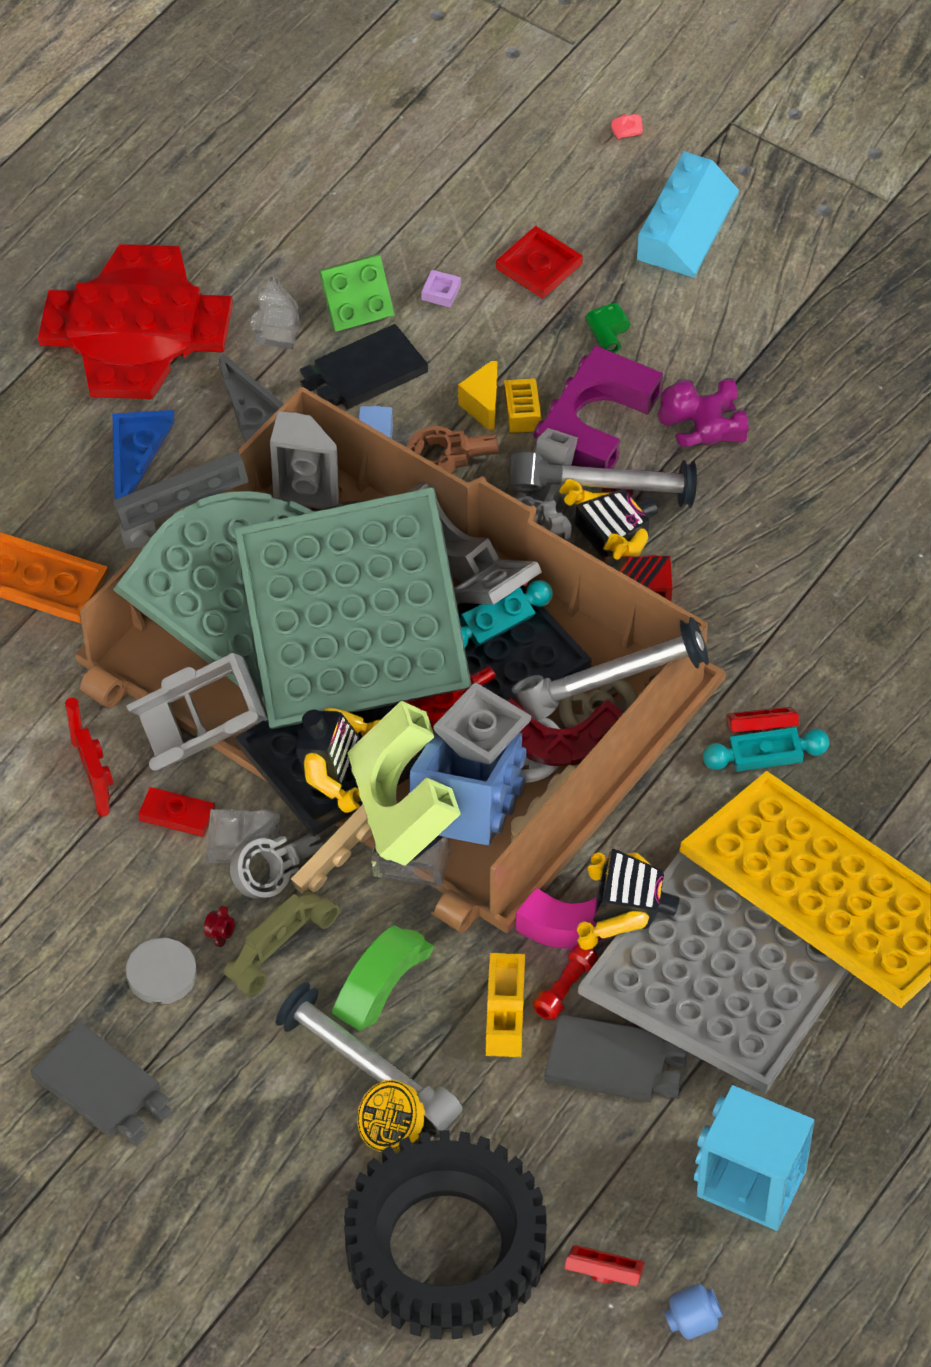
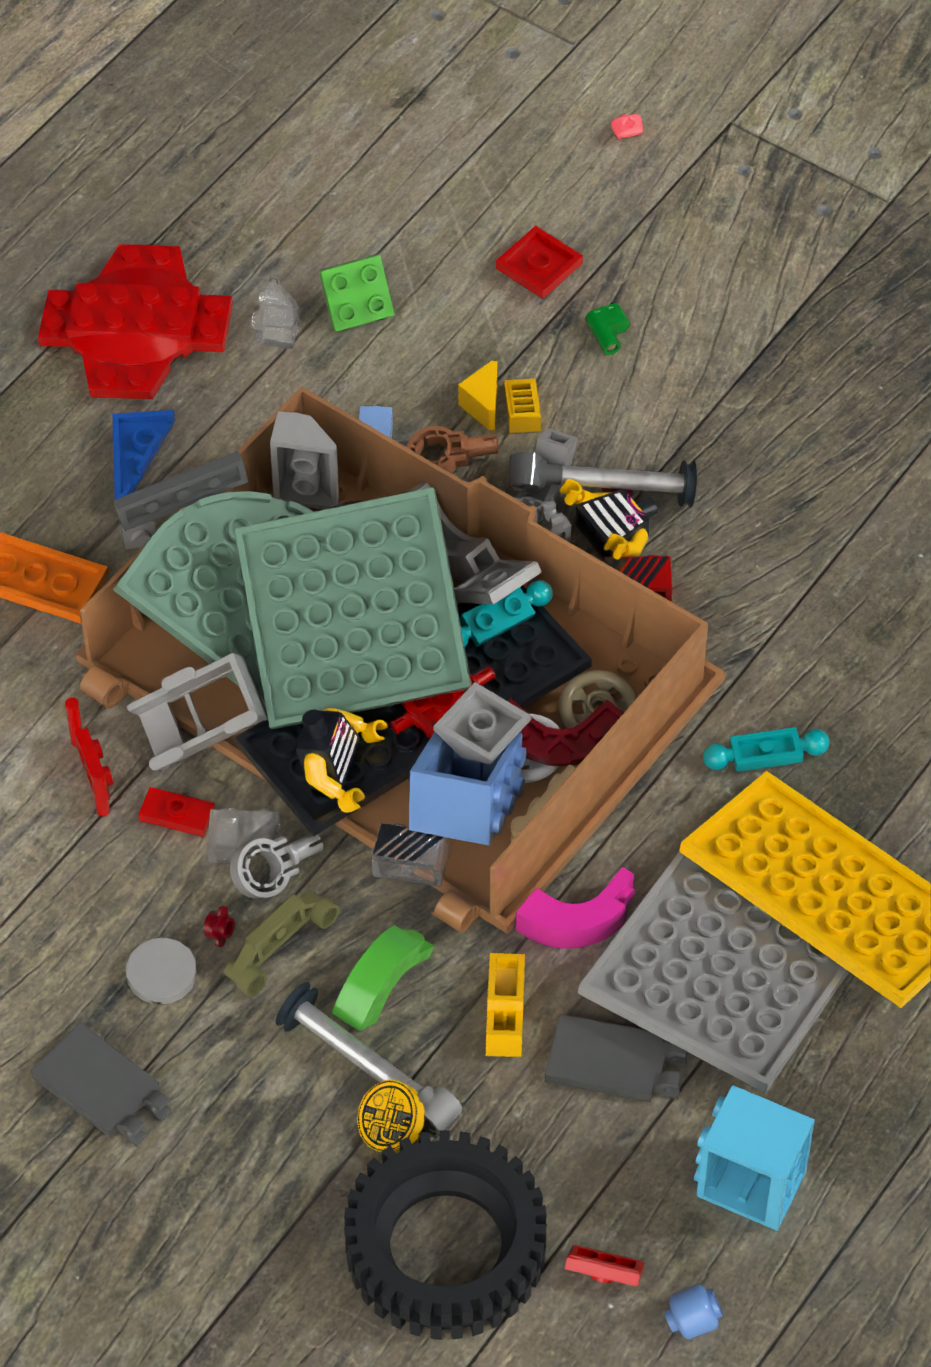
(249, 399): dark grey wing -> none
(333, 852): tan plate -> none
(365, 368): black tile -> none
(377, 762): yellowish green arch -> none
(441, 288): lavender plate -> none
(542, 696): piece -> none
(550, 1002): red piece -> none
(600, 378): magenta arch -> none
(626, 896): torso -> none
(683, 403): magenta animal -> none
(686, 216): medium azure slope -> none
(762, 720): red plate -> none

